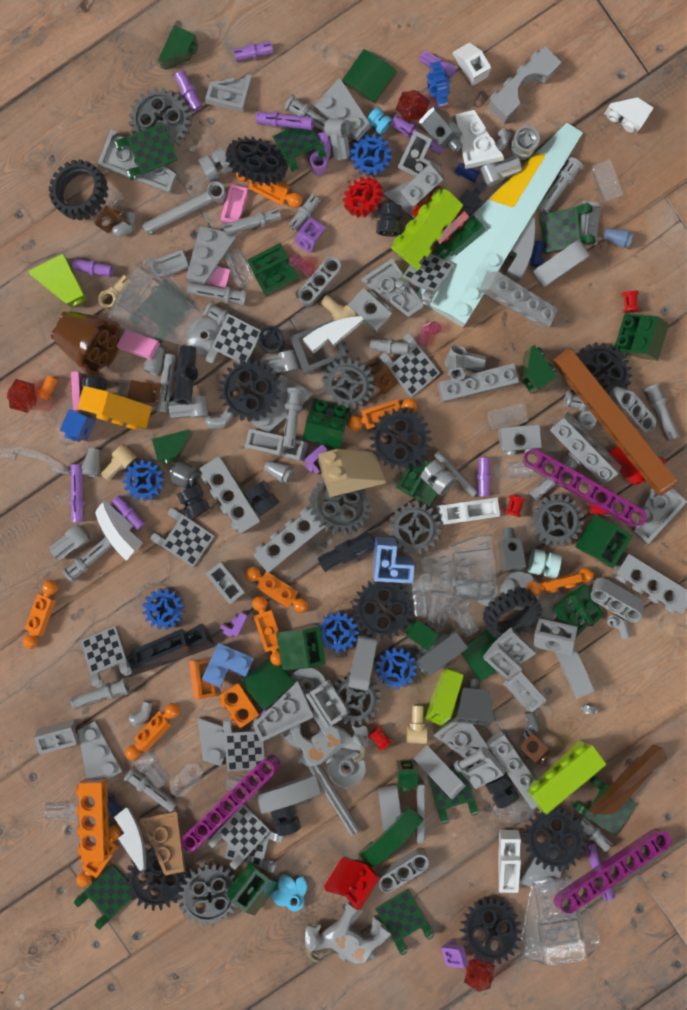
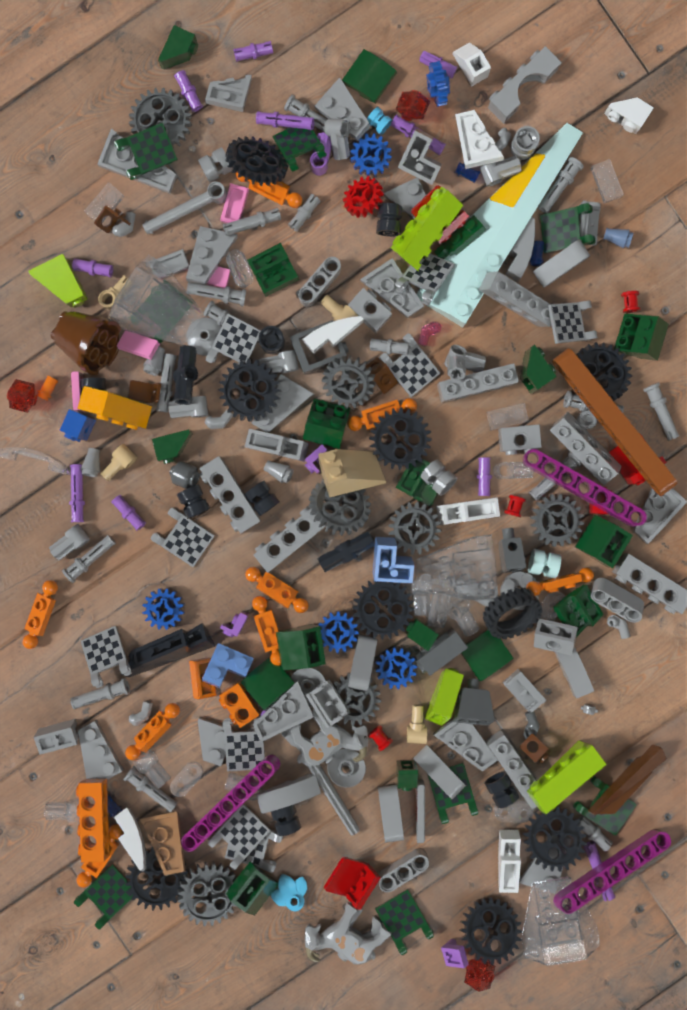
(65, 176): black tyre -> none
(117, 530): white slope -> none
(137, 487): blue gear -> none
(226, 582): light grey brick -> none
(293, 408): light grey pin -> none
(297, 260): clear pink arm -> none
(309, 234): medium lavender bracket -> none
(392, 838): dark green slope -> none
(422, 183): light grey brick -> none
(442, 129): dark grey torso -> none
(464, 483): light grey bar -> none
(470, 199): black plate -> none
(484, 771): light grey plate -> none
(509, 653): light grey slope -> none
(568, 322): none -> light grey flag
(633, 409): light grey beam -> none

